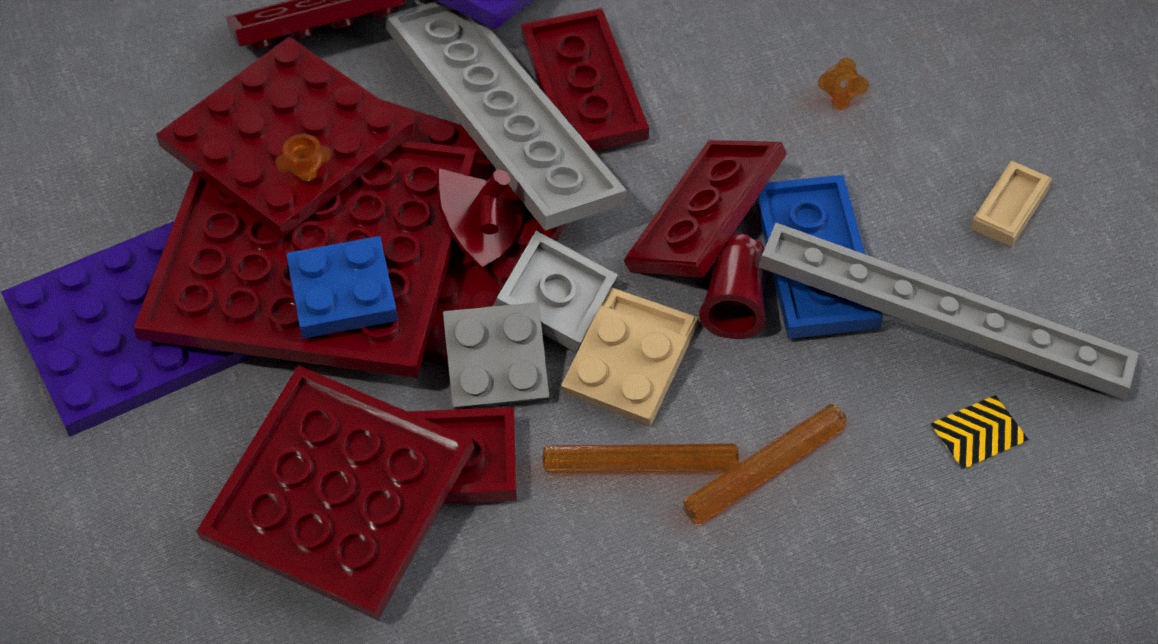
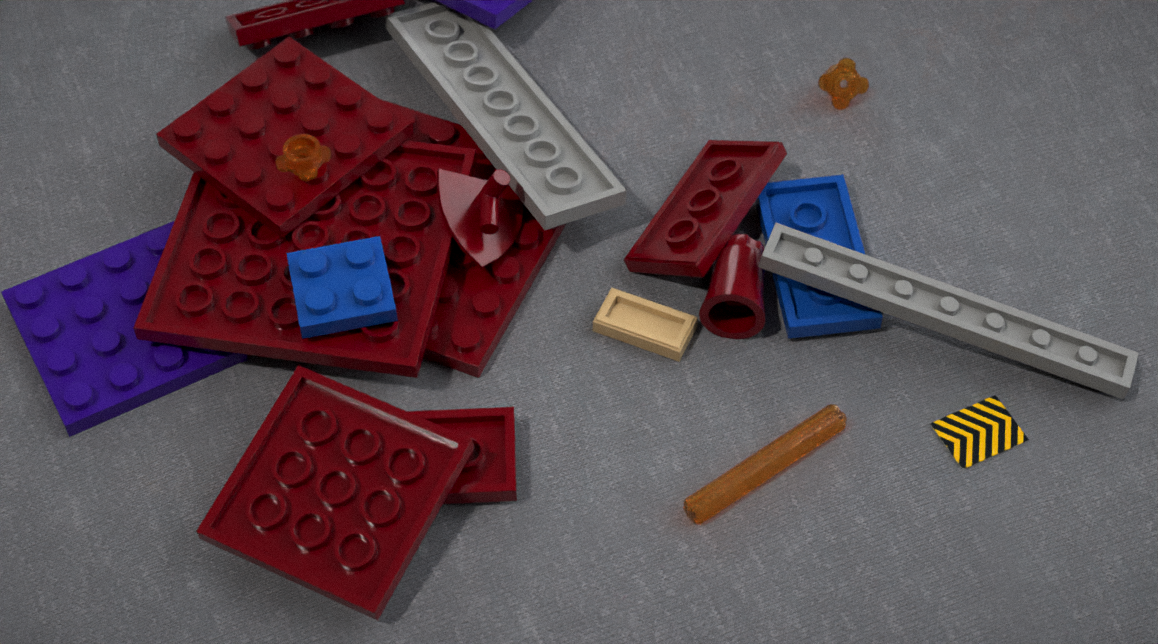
(496, 355): light grey plate -> none
(563, 284): light grey plate -> none
(586, 77): dark red plate -> none
(625, 365): tan plate -> none
(640, 457): clear orange axle -> none
(1011, 203): tan tile -> none

